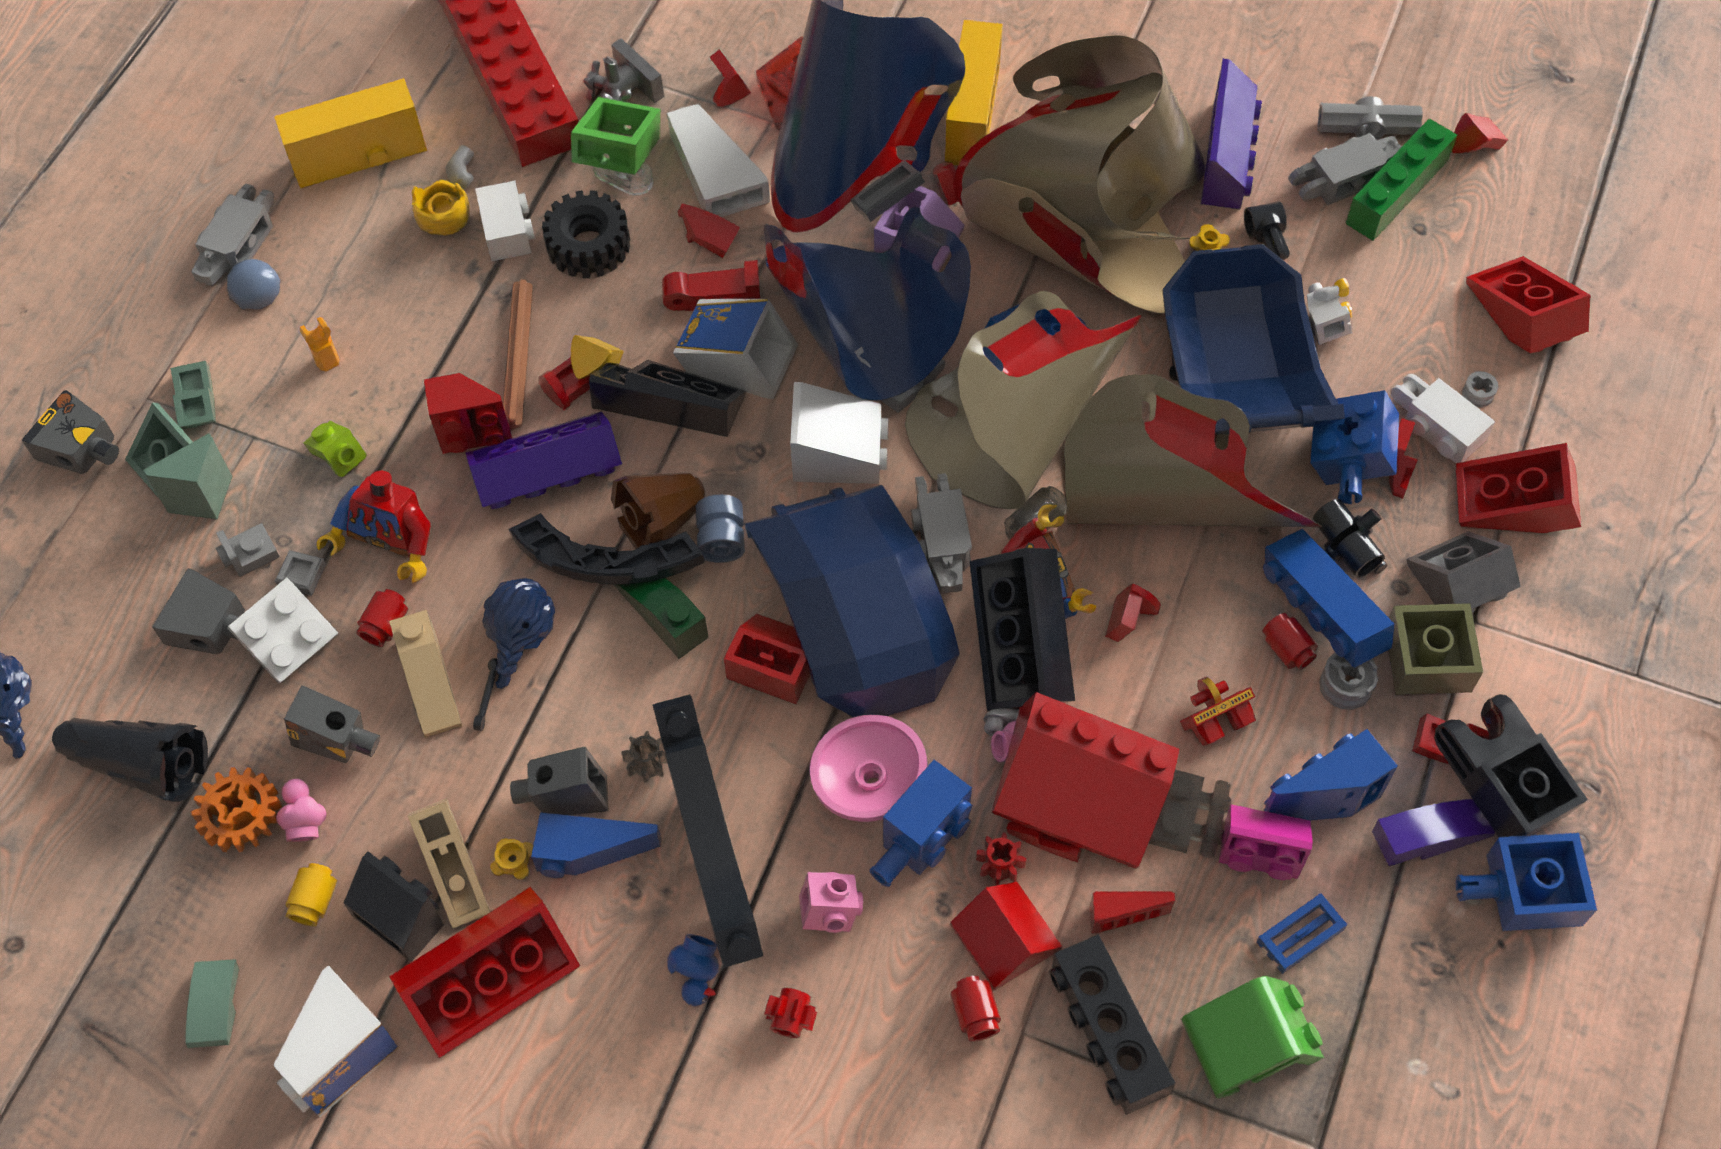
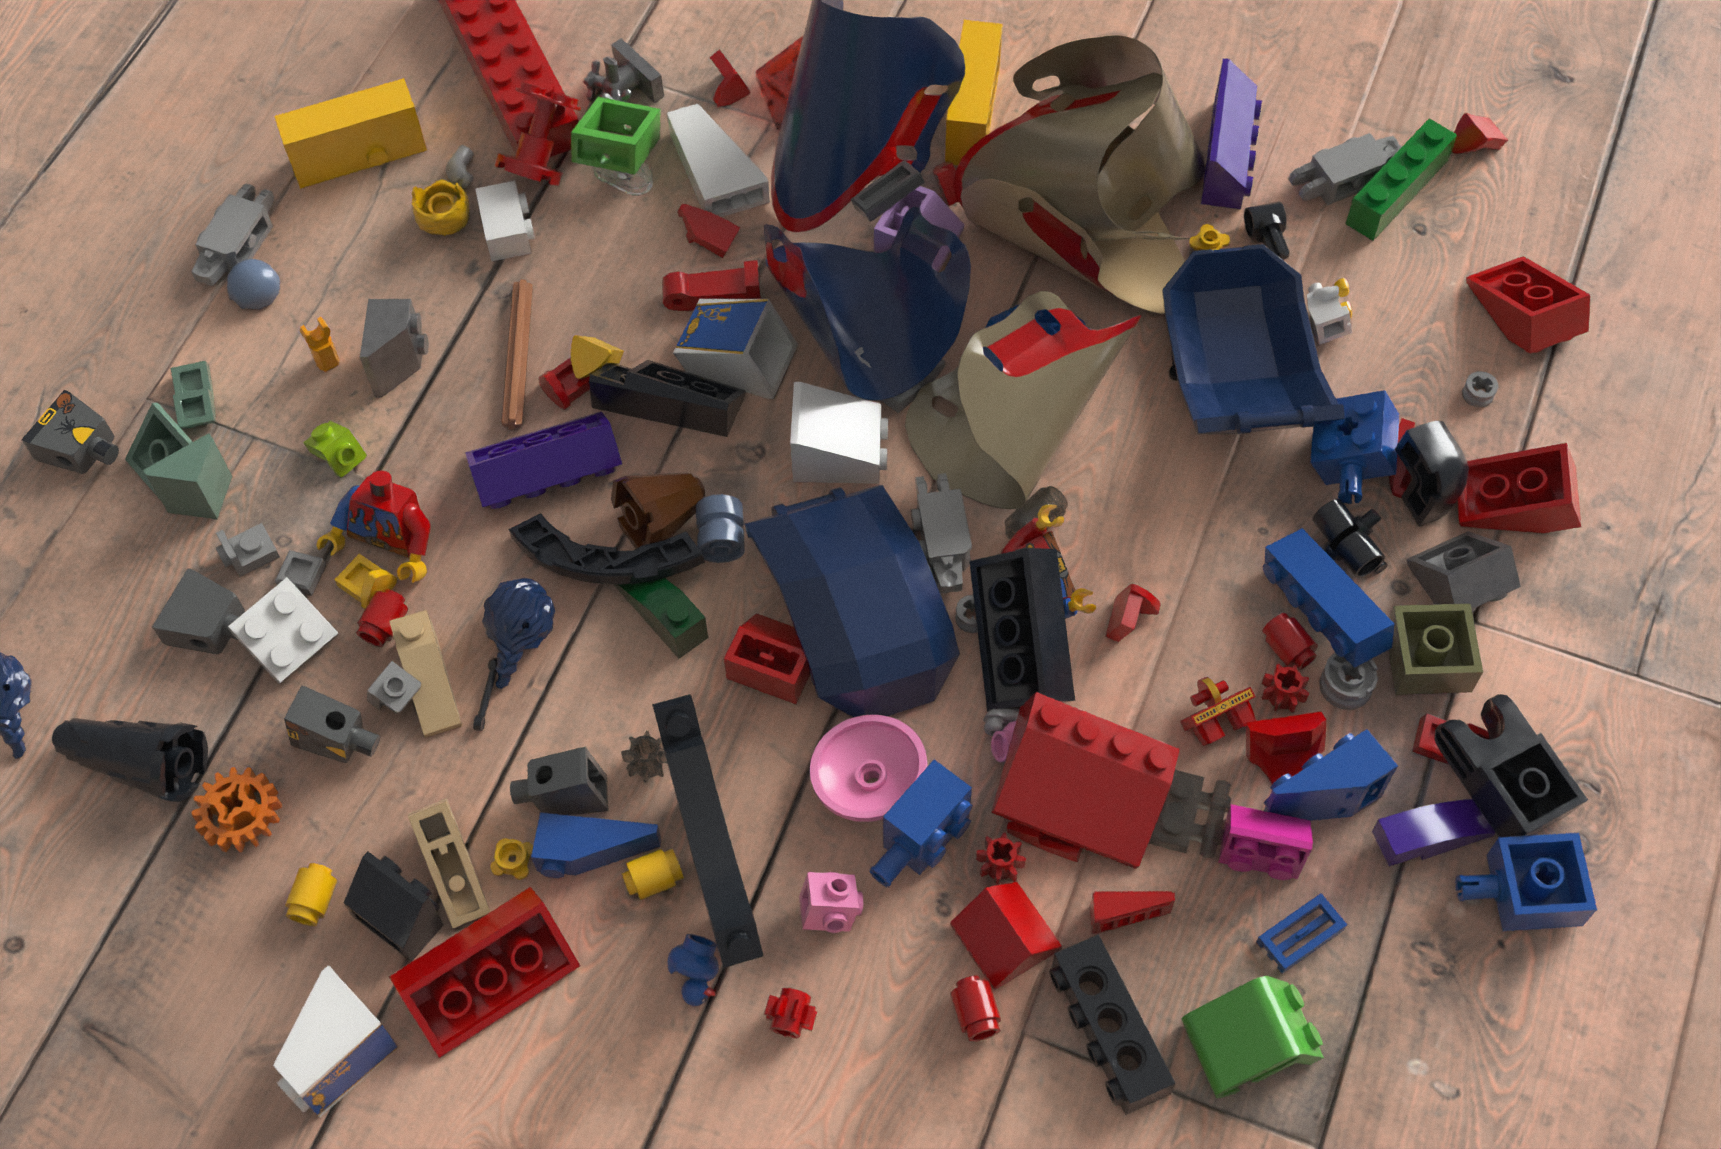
(210, 1003): sand green slope -> none
(302, 813): bright pink animal -> none
(363, 579): none -> yellow tile
(391, 343): none -> flat silver slope
(393, 688): none -> light grey bracket
(465, 413): red slope -> none
(534, 147): none -> red piece
(582, 215): black tyre -> none
(652, 873): none -> yellow brick
(962, 621): none -> light grey bush
(1165, 466): dark tan piece -> none
(1283, 698): none -> red gear
(1285, 743): none -> red slope
(1369, 116): light grey piece -> none
(1436, 469): none -> black brick
(1443, 417): white brick -> none

